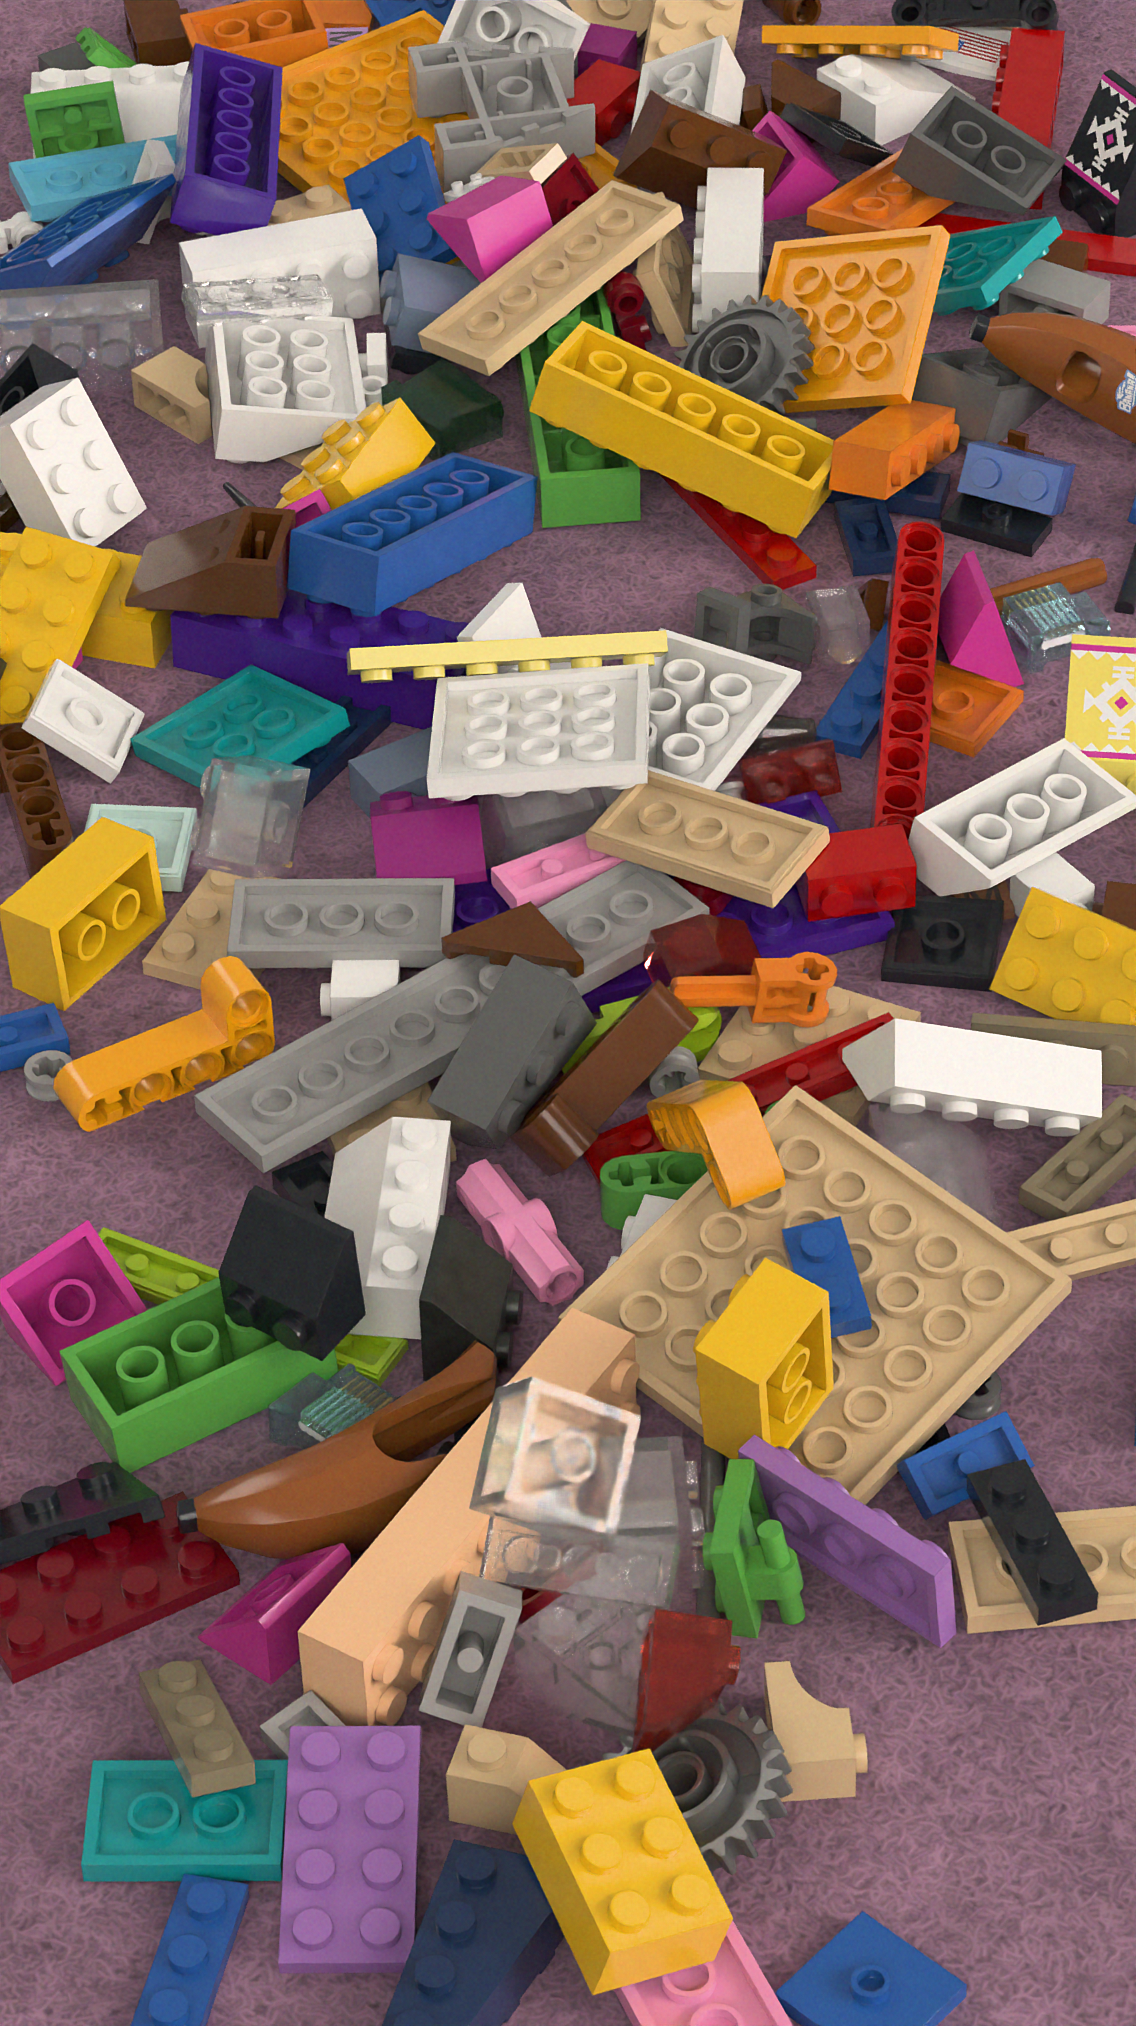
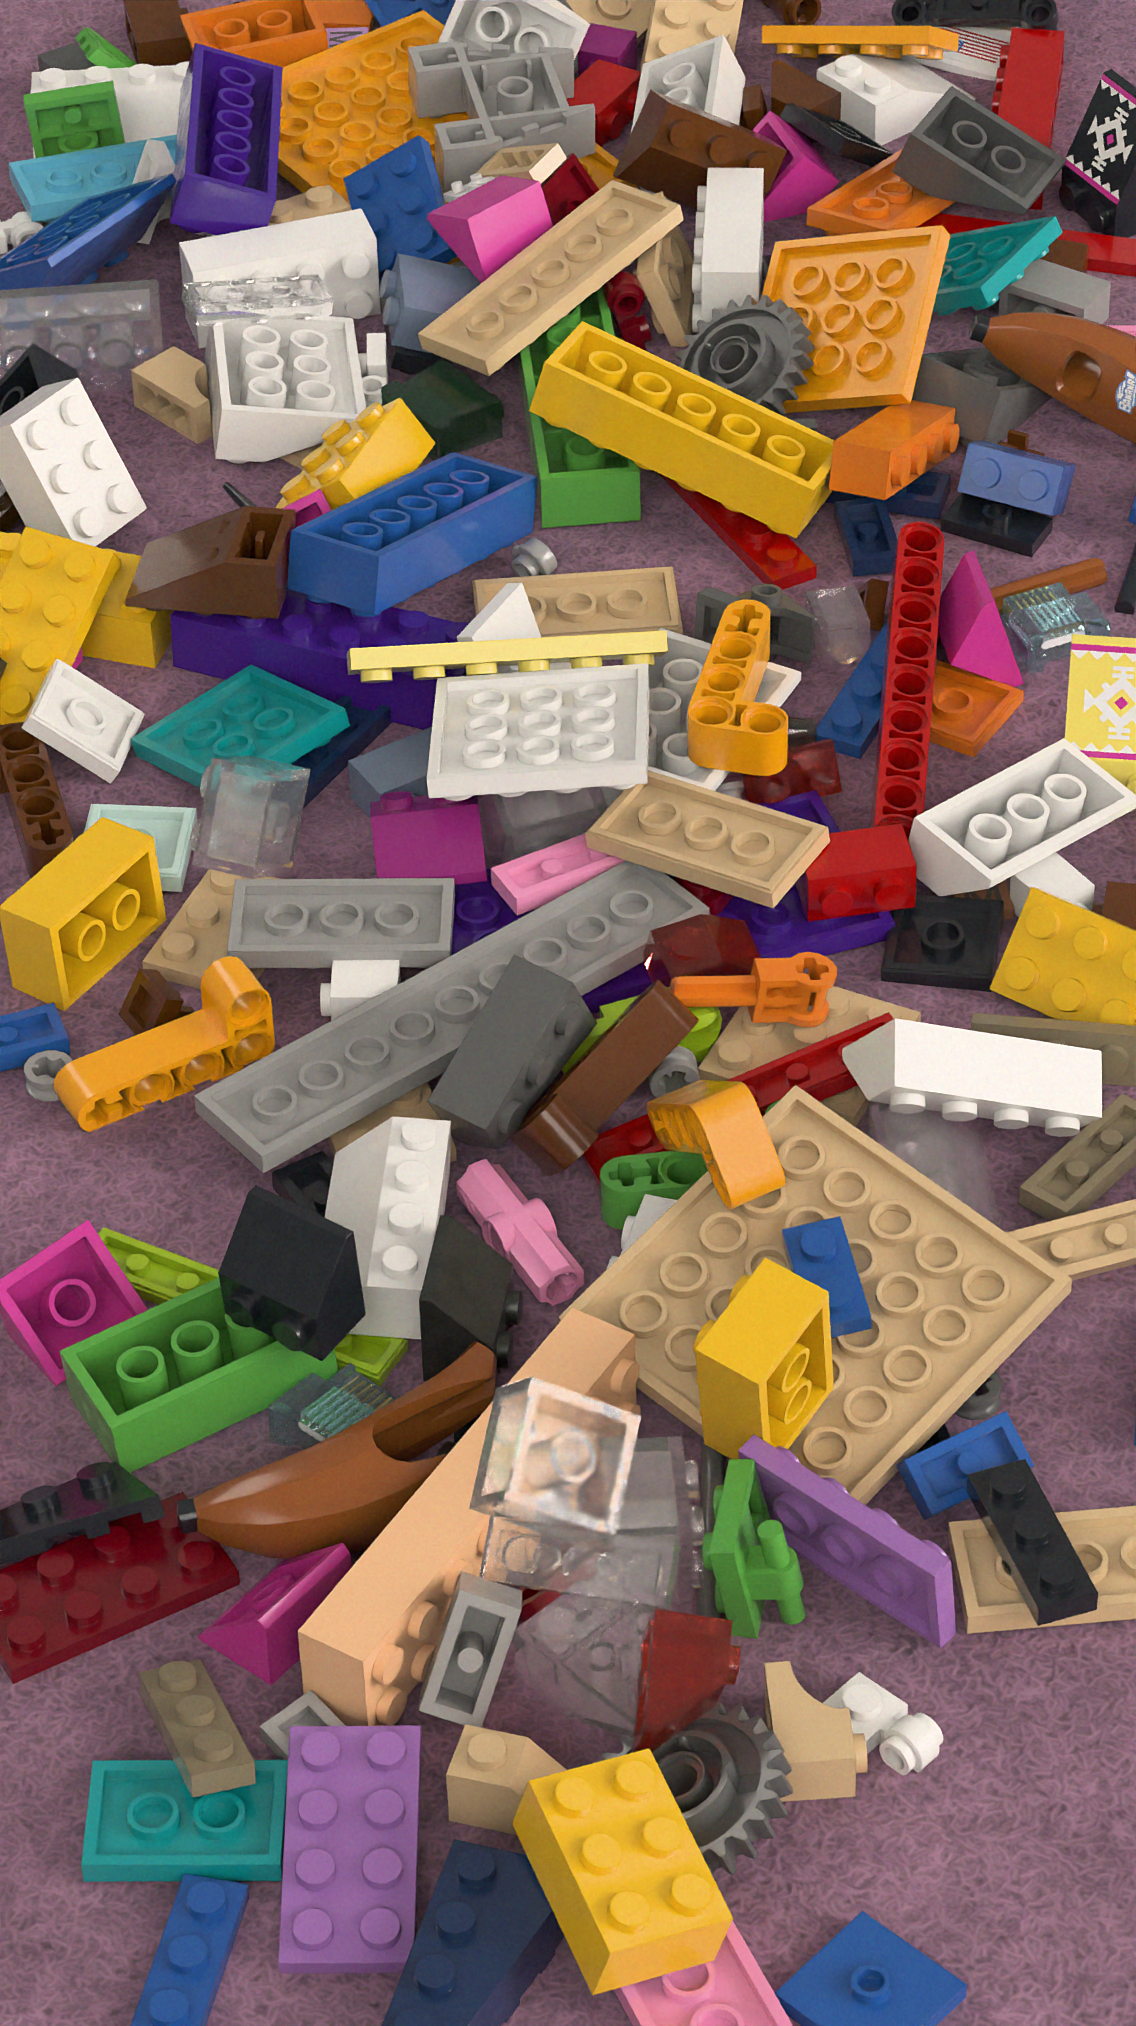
(151, 1002): none -> reddish brown tile
(517, 932): reddish brown tile -> none
(533, 559): none -> light grey plate
(595, 601): none -> tan tile
(723, 720): none -> light orange beam
(884, 1719): none -> white plate

